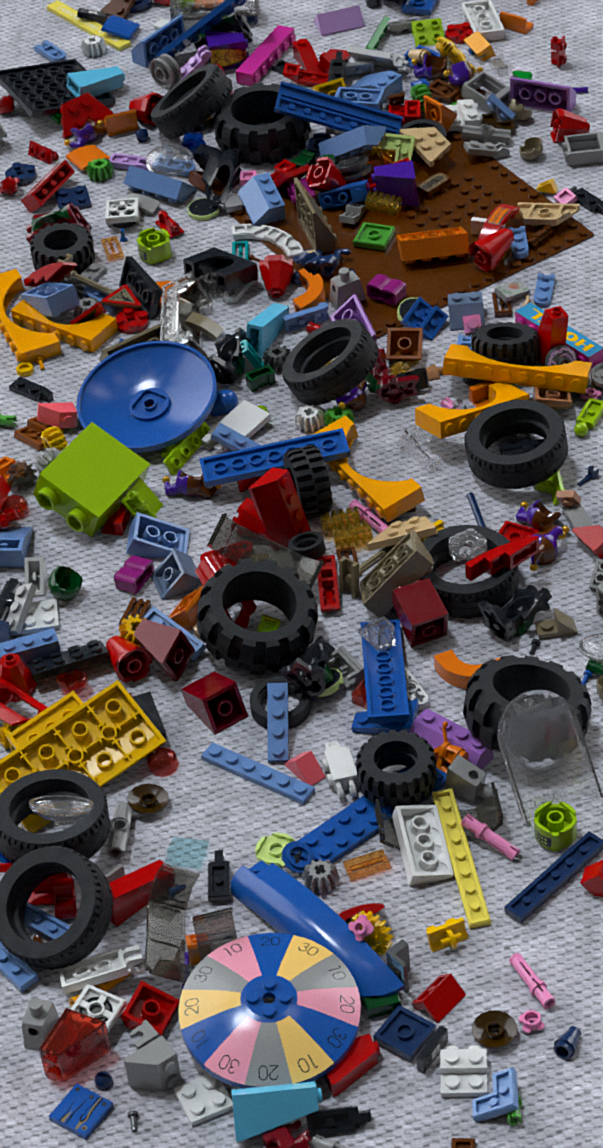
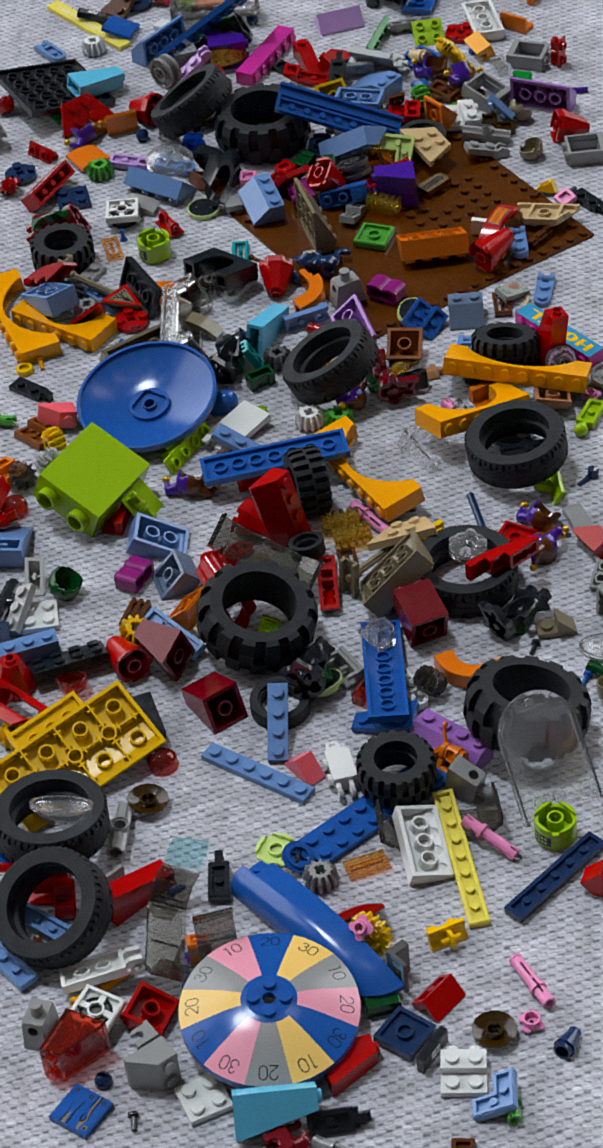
(270, 234): white tile -> none
(430, 680): none -> clear smoke gear
(471, 323): bright pink plate -> none
(528, 62): none -> light grey window
(568, 498): nougat plate -> none

